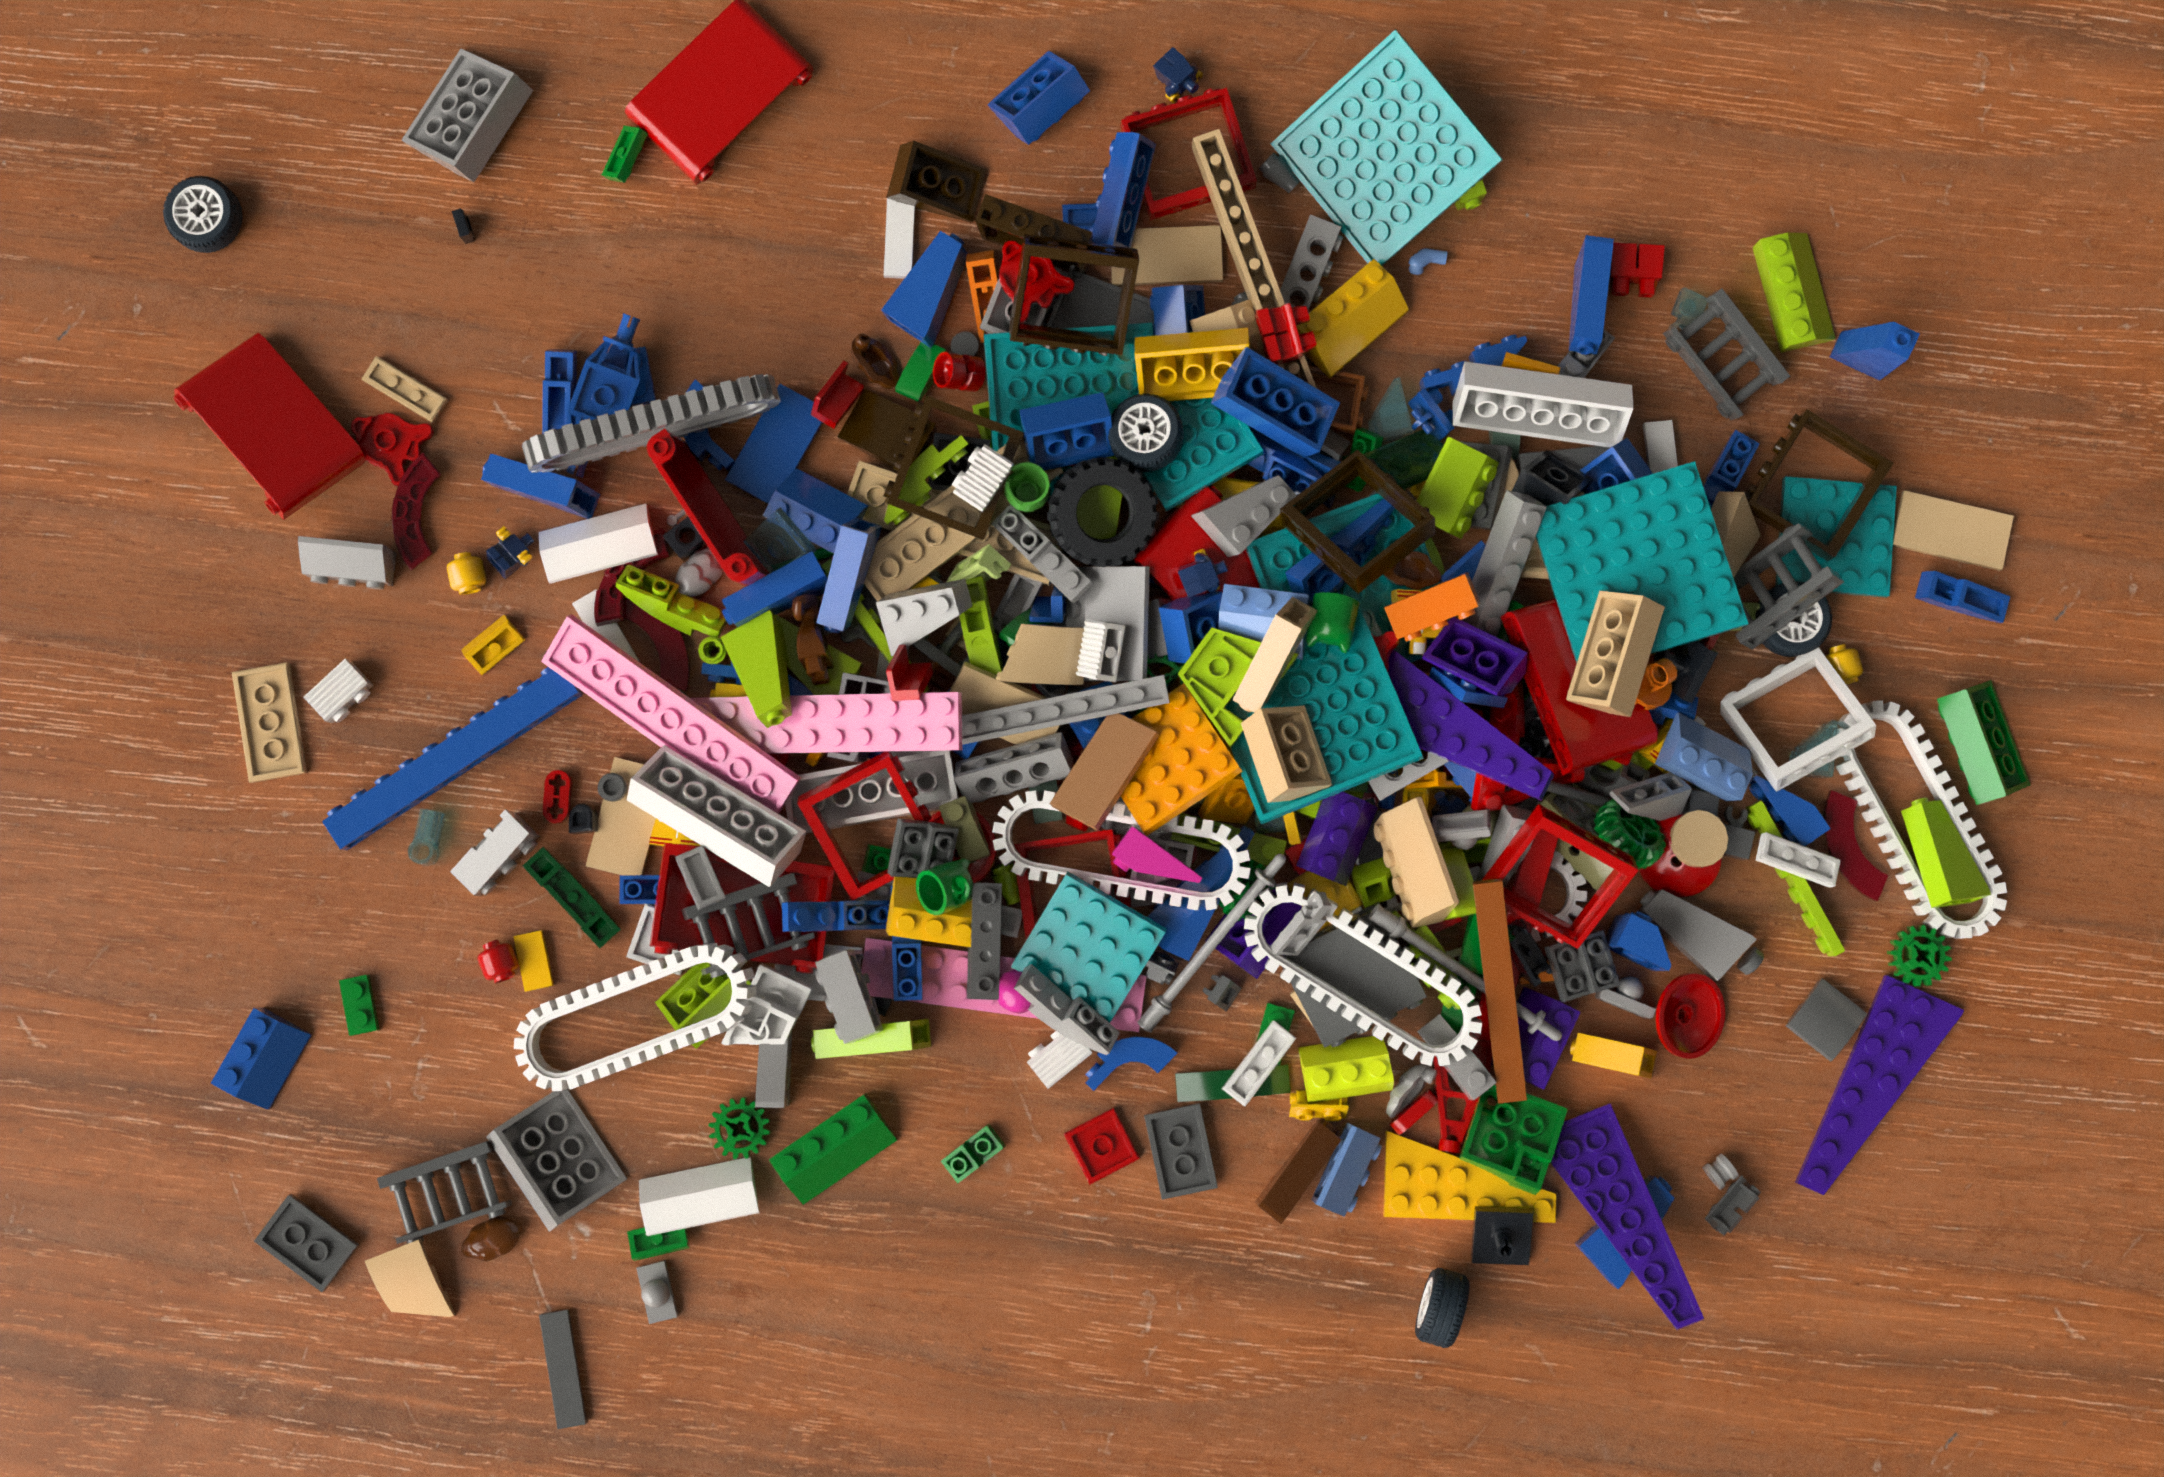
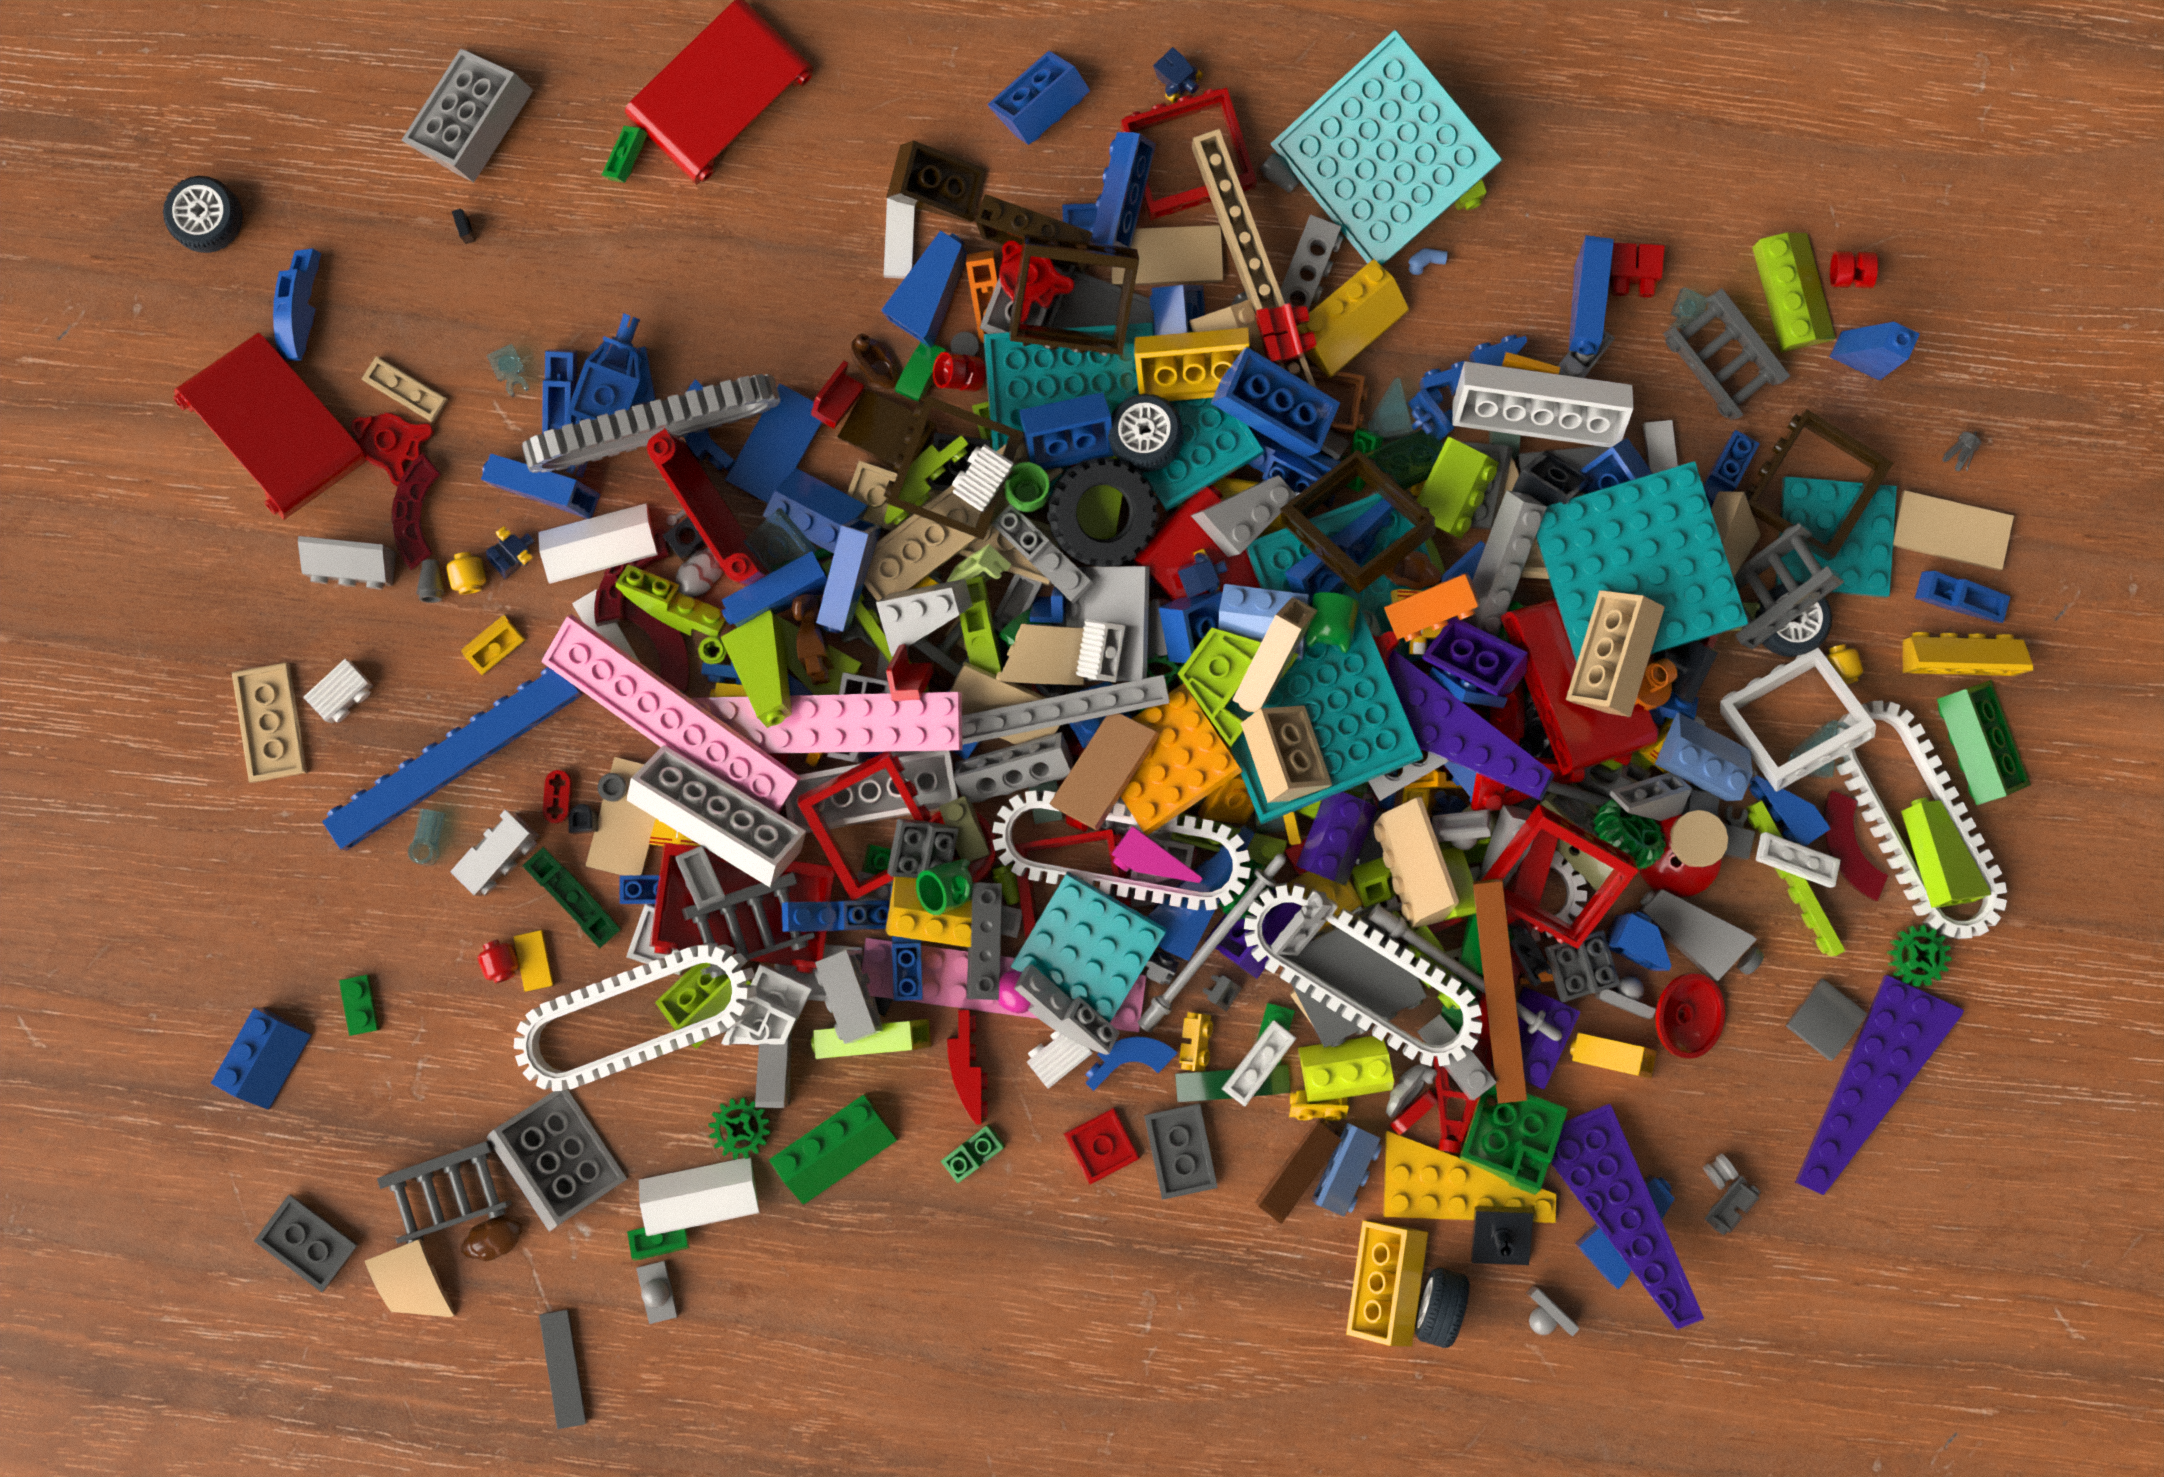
(291, 310): none -> blue slope
(430, 582): none -> dark grey cone
(507, 366): none -> clear light blue plate
(967, 1079): none -> red slope
(1199, 1029): none -> yellow hinge
(1387, 1283): none -> yellow slope
(1545, 1318): none -> light grey tile
(1851, 269): none -> red wheel
(1965, 655): none -> yellow slope
(1969, 444): none -> dark grey piece

